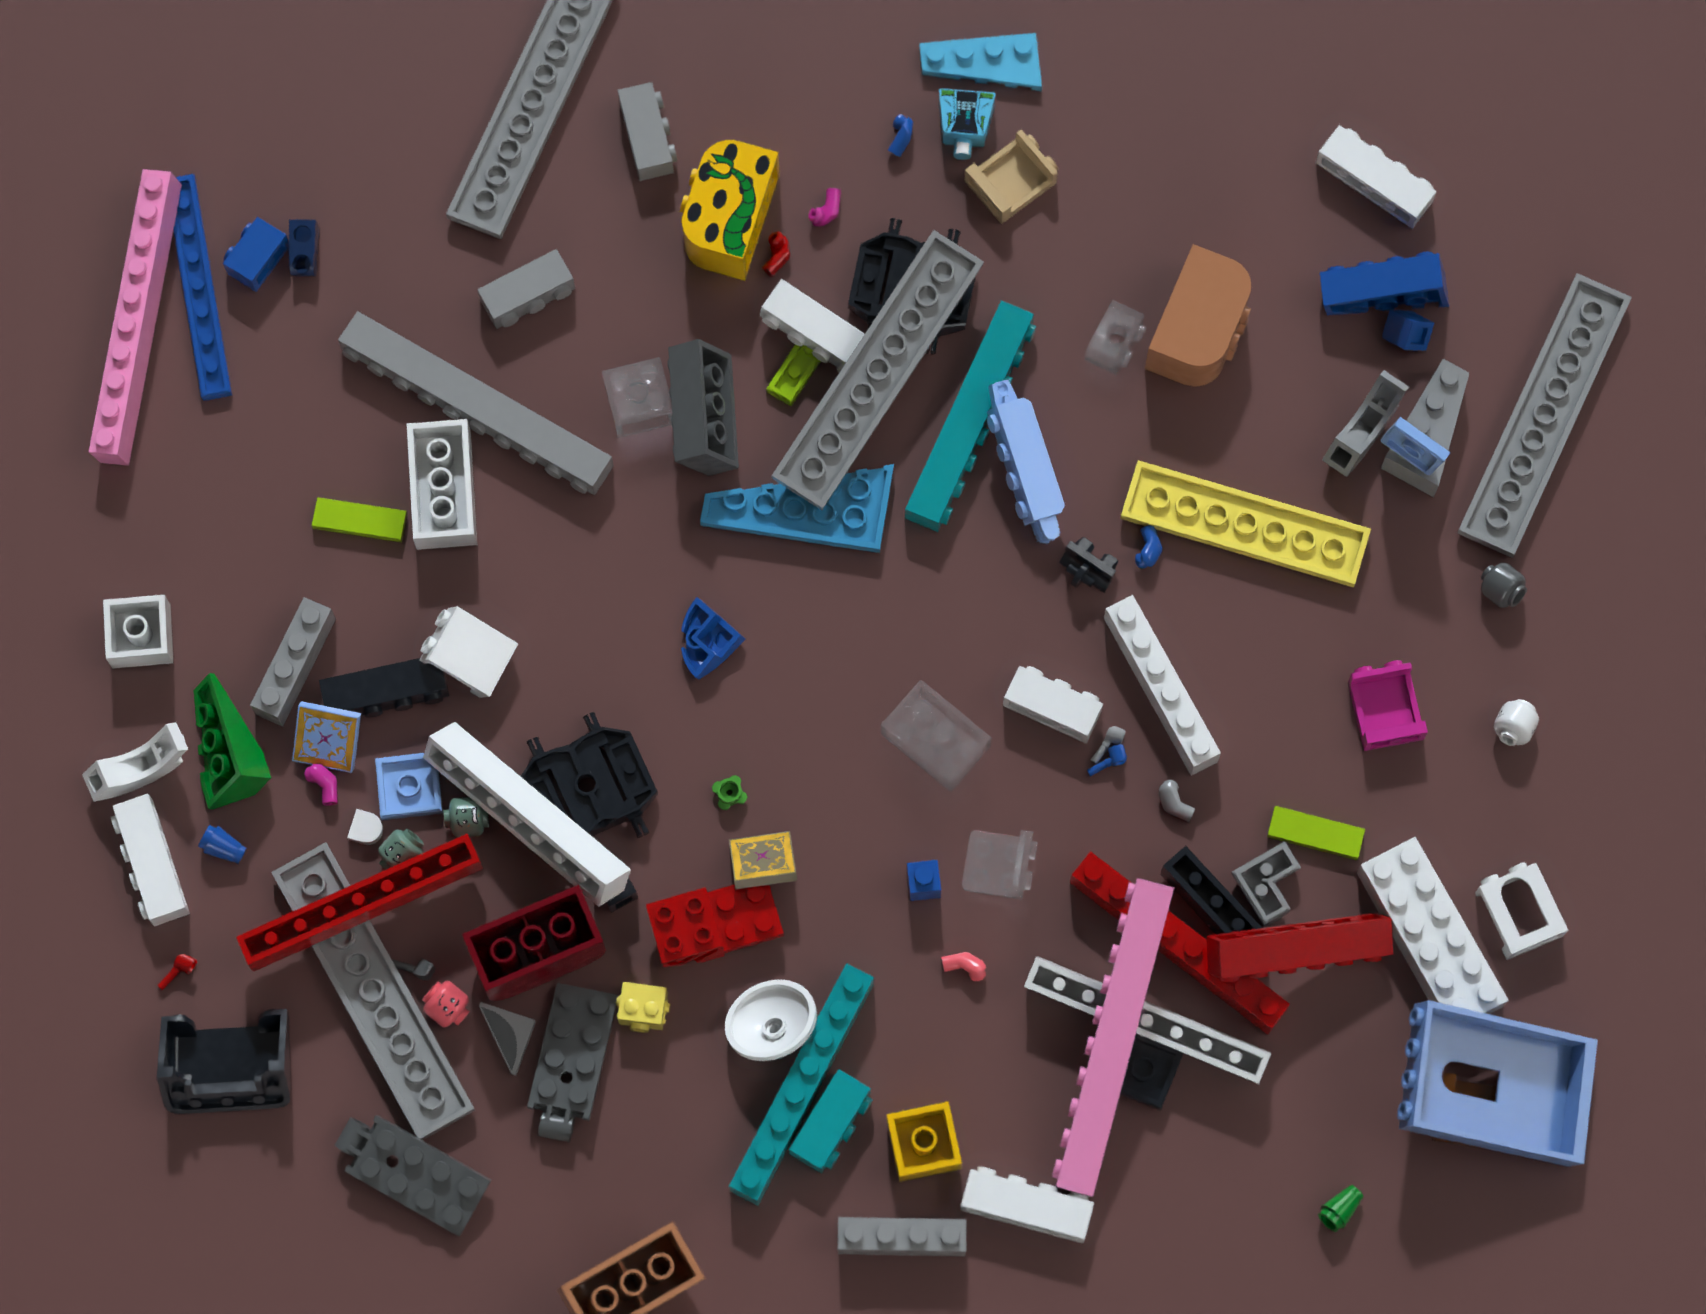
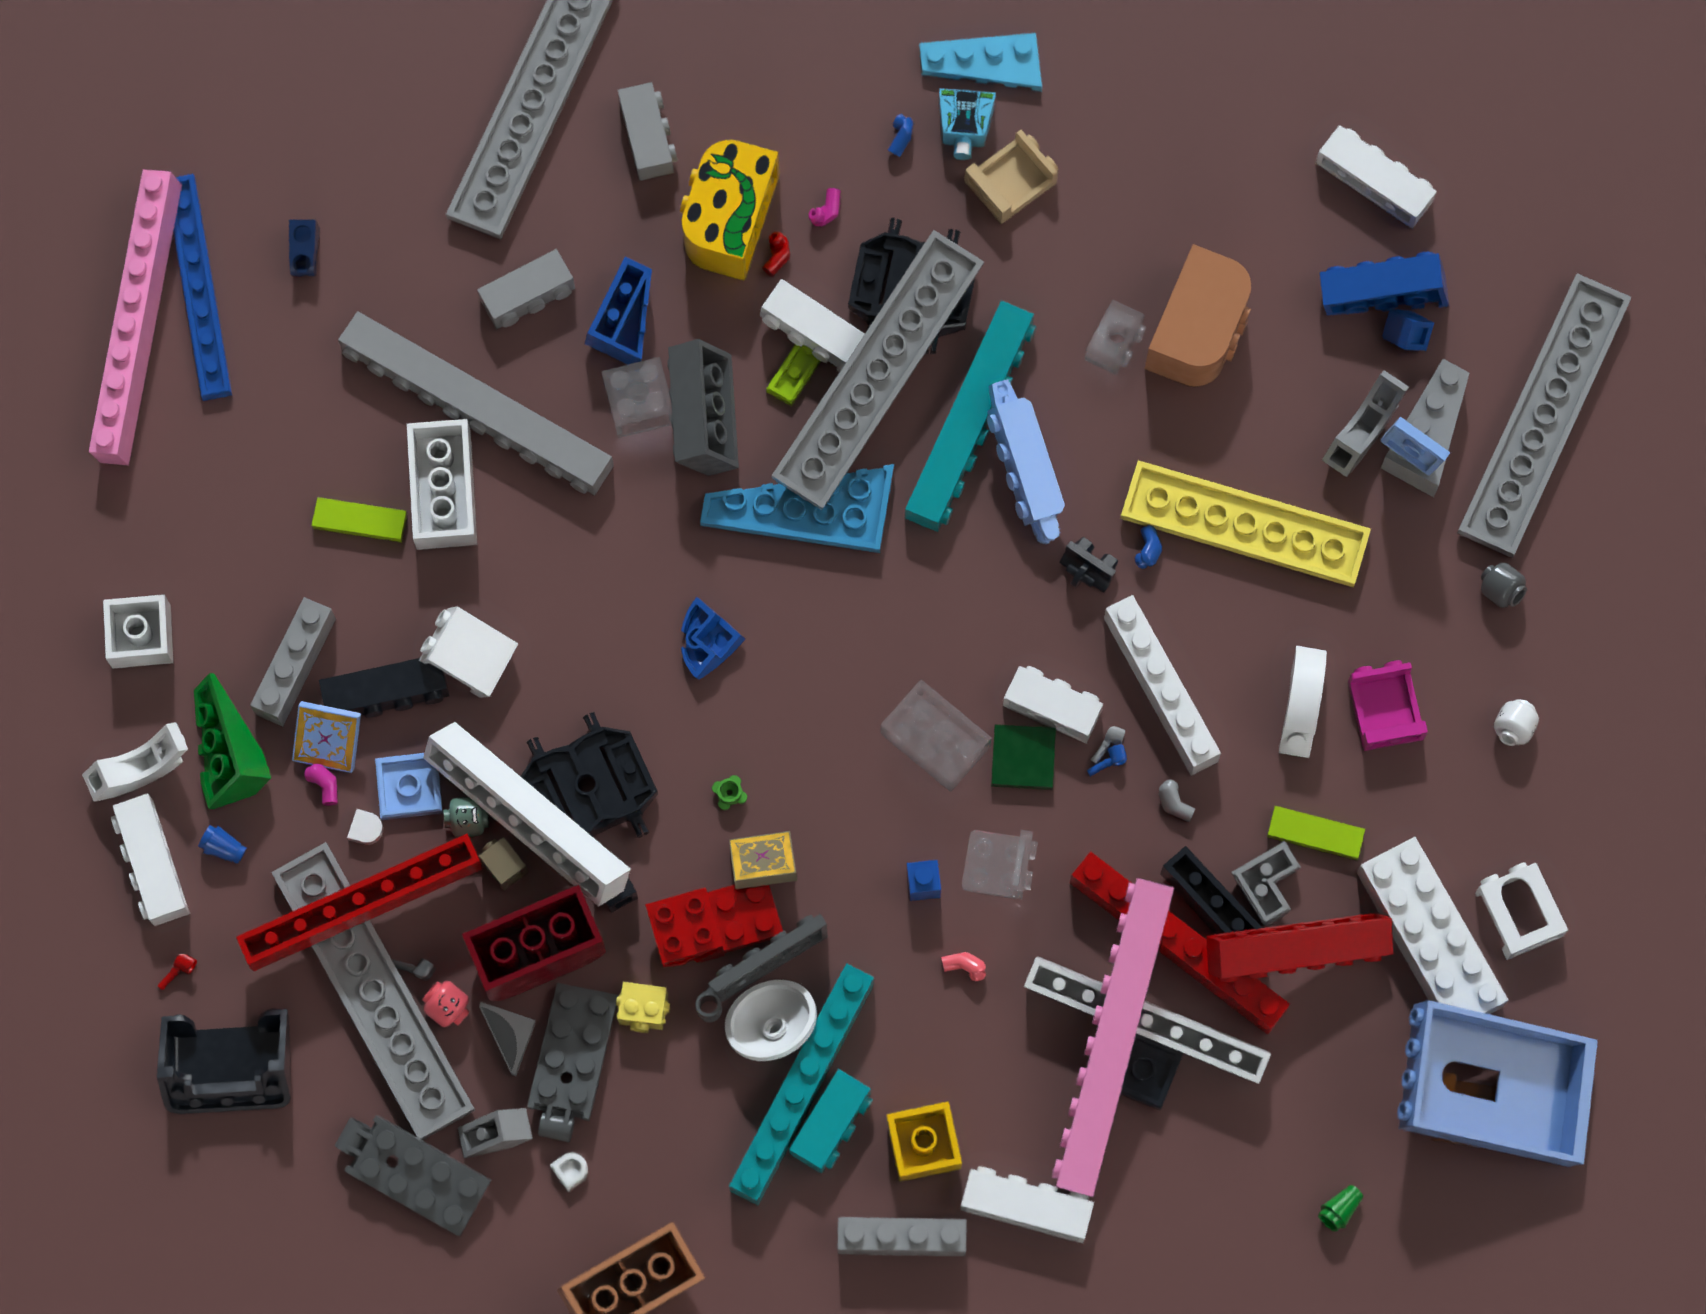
(256, 253): blue brick -> none
(399, 848): sand green head -> none
(495, 1132): none -> light grey slope
(503, 863): none -> dark tan brick
(570, 1170): none -> white tile
(622, 315): none -> blue wedge
(759, 963): none -> dark grey hinge
(1023, 757): none -> dark green tile
(1303, 701): none -> white arch

